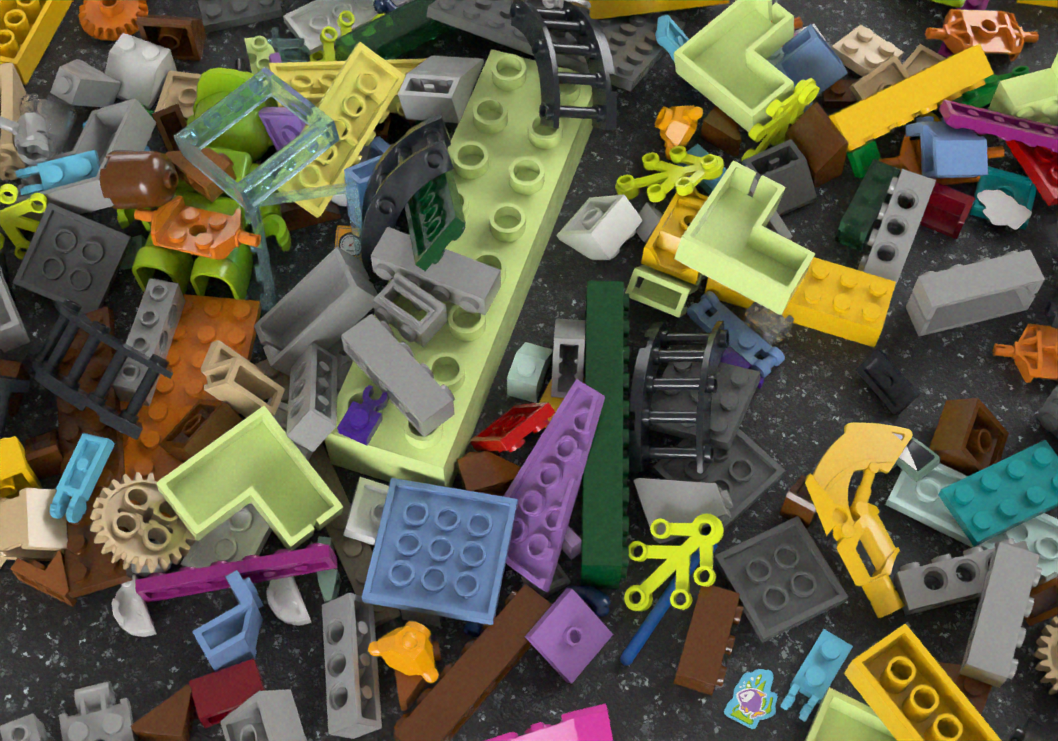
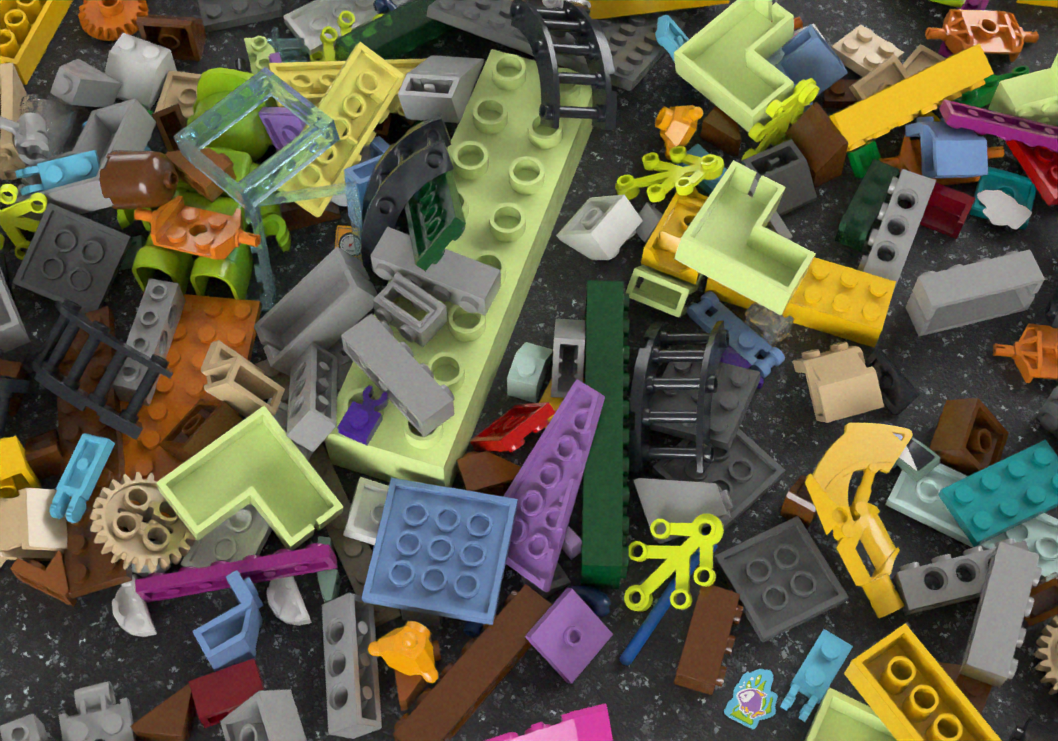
(839, 382): none -> tan piece

